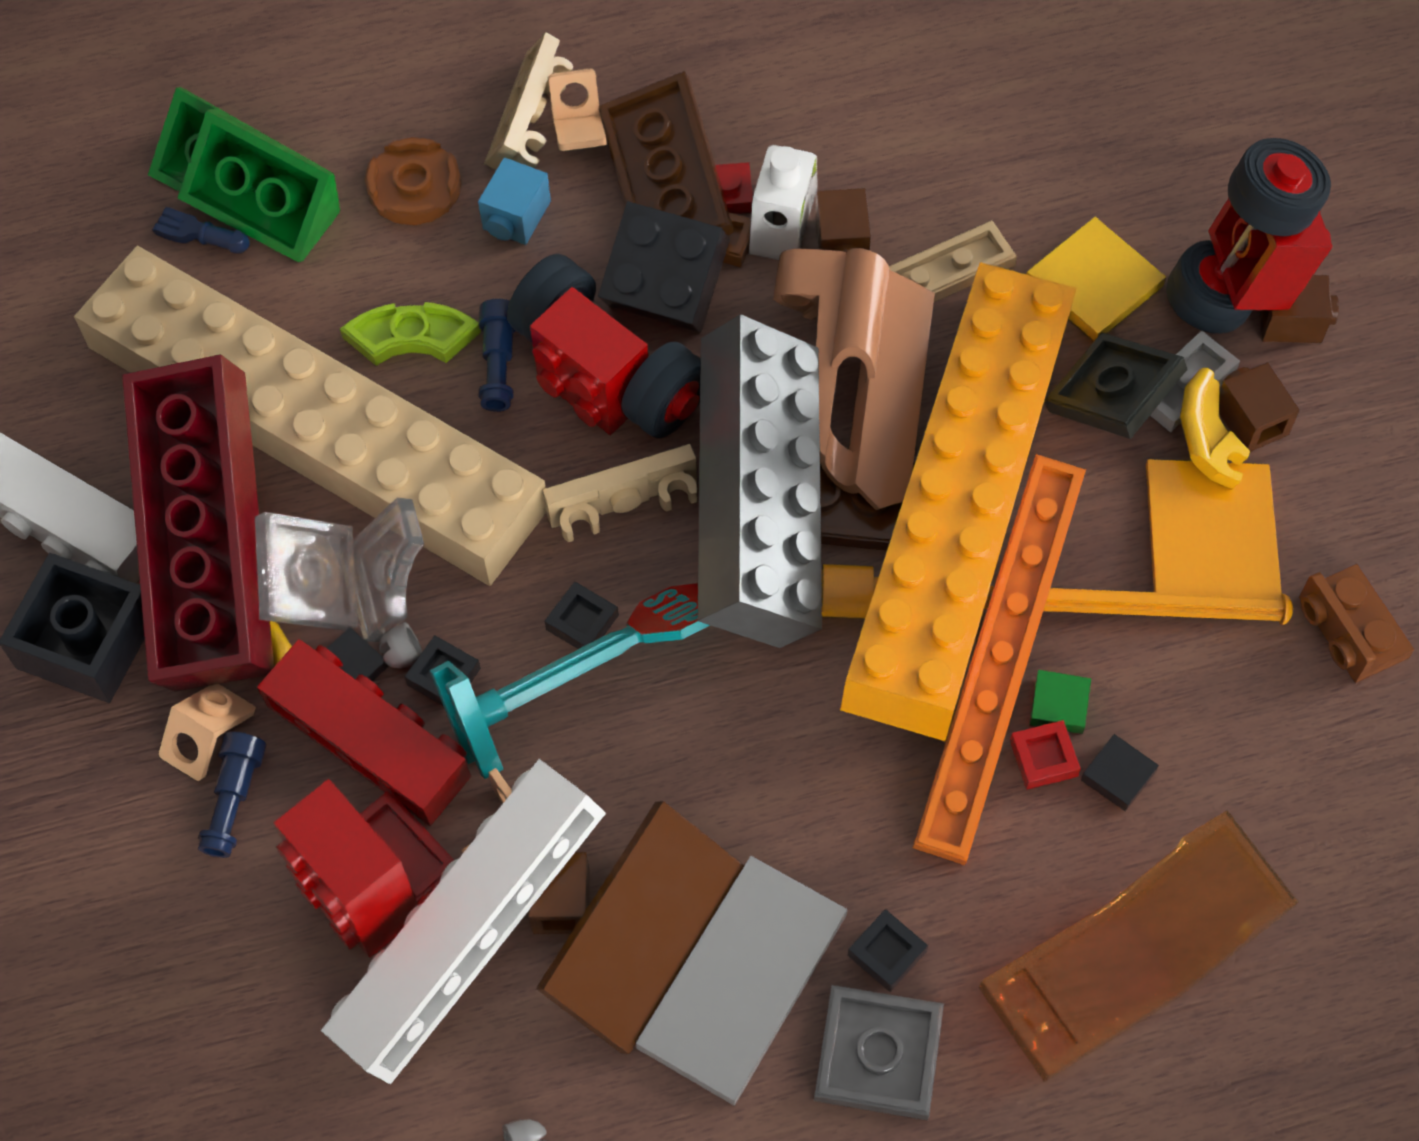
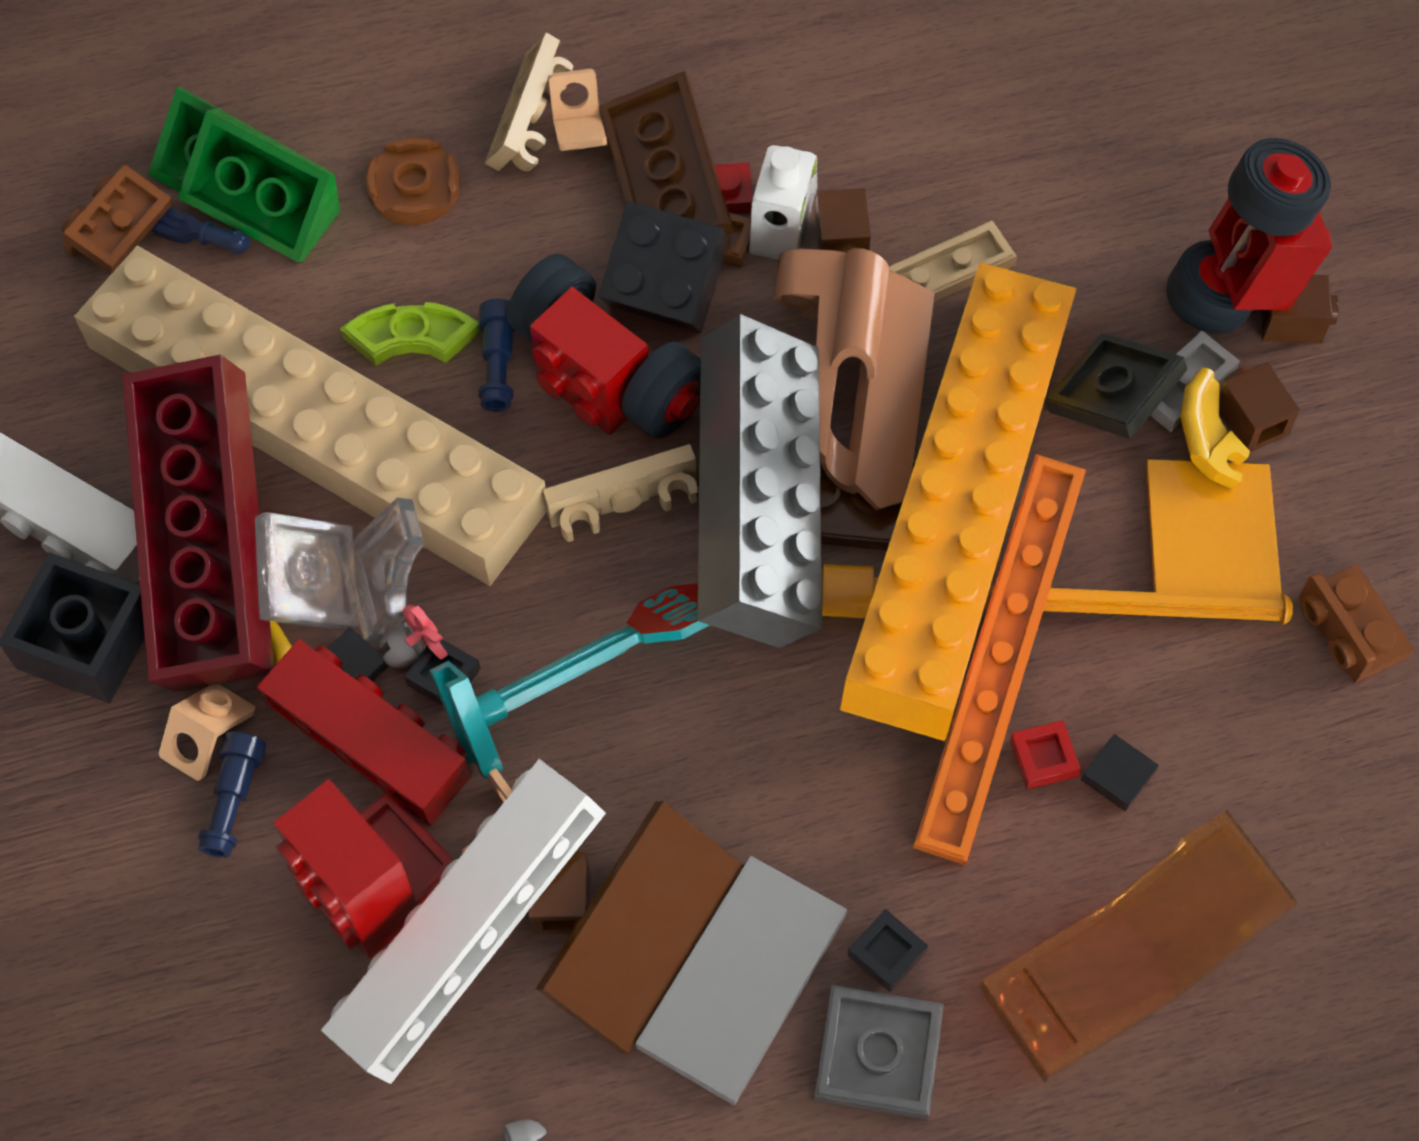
(116, 218): none -> dark orange bracket
(423, 630): none -> coral plant
(514, 201): dark azure brick -> none
(581, 616): black plate -> none
(1060, 698): green tile -> none
(1107, 276): yellow tile -> none

